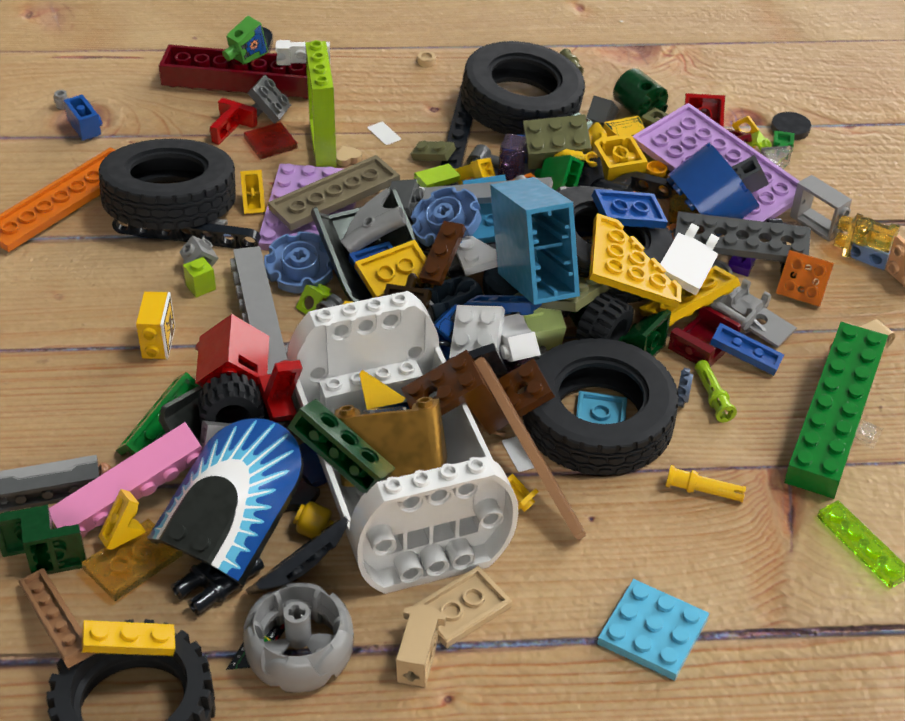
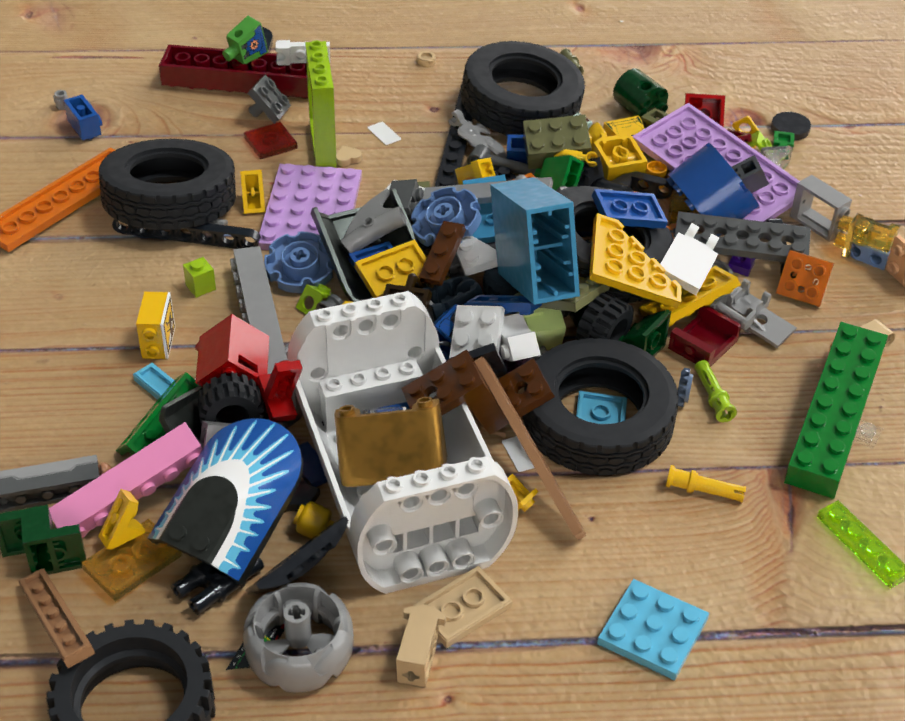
(128, 638): yellow plate -> none
(153, 380): none -> medium azure tile
(198, 248): light grey brick -> none
(231, 116): red bracket -> none
(333, 192): dark tan plate -> none
(340, 446): dark green brick -> none
(377, 393): yellow slope -> none
(433, 151): olive plate -> none
(437, 176): lime tile -> none
(472, 134): none -> light grey piece
(512, 156): clear purple brick -> none
(602, 110): dark grey slope -> none
(747, 349): blue plate -> none

